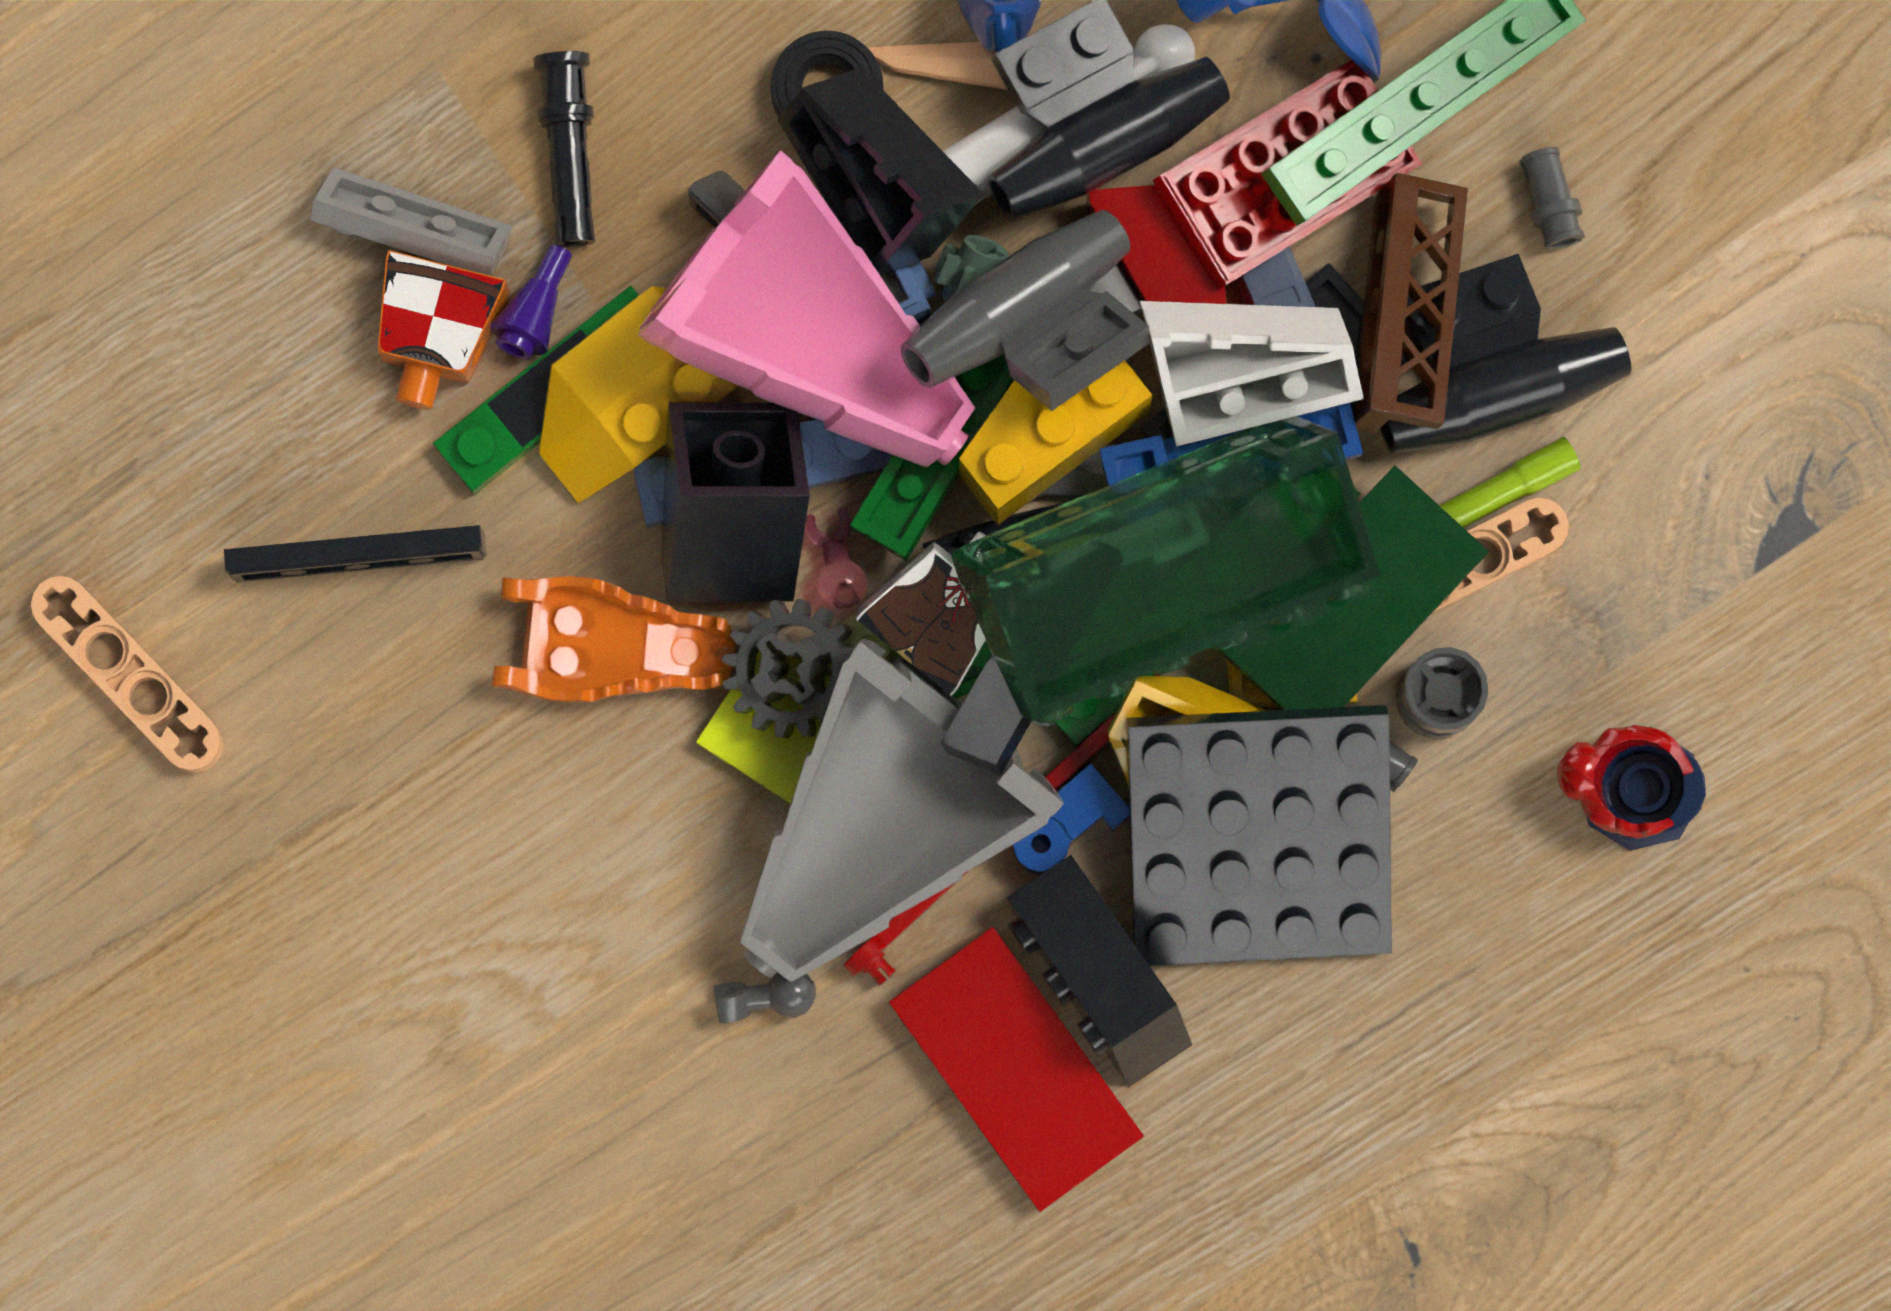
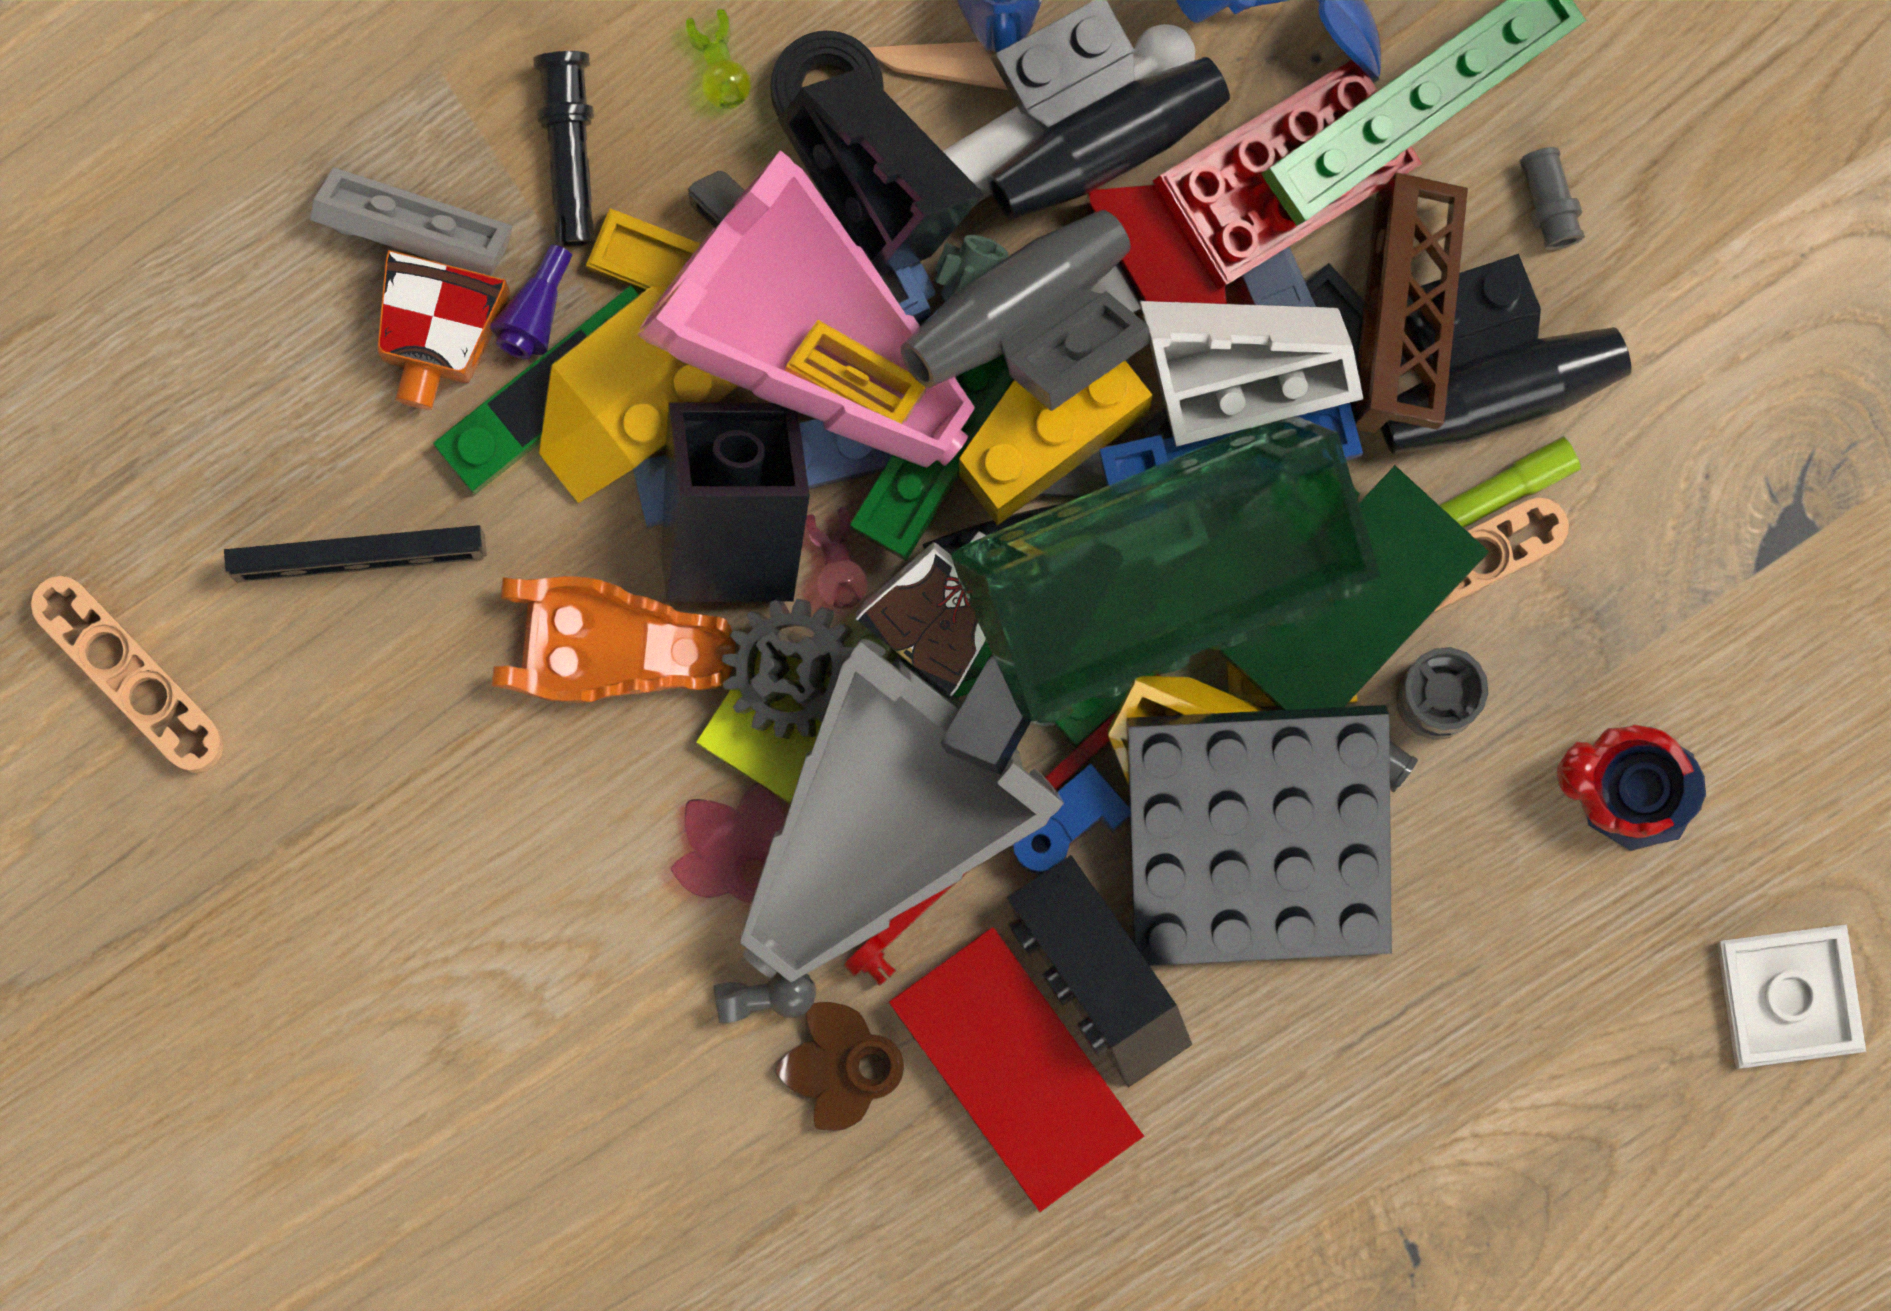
(638, 252): none -> yellow tile
(723, 75): none -> clear neon green arm
(726, 842): none -> clear pink plate
(831, 1063): none -> reddish brown plate
(851, 383): none -> yellow tile
(1791, 996): none -> white tile

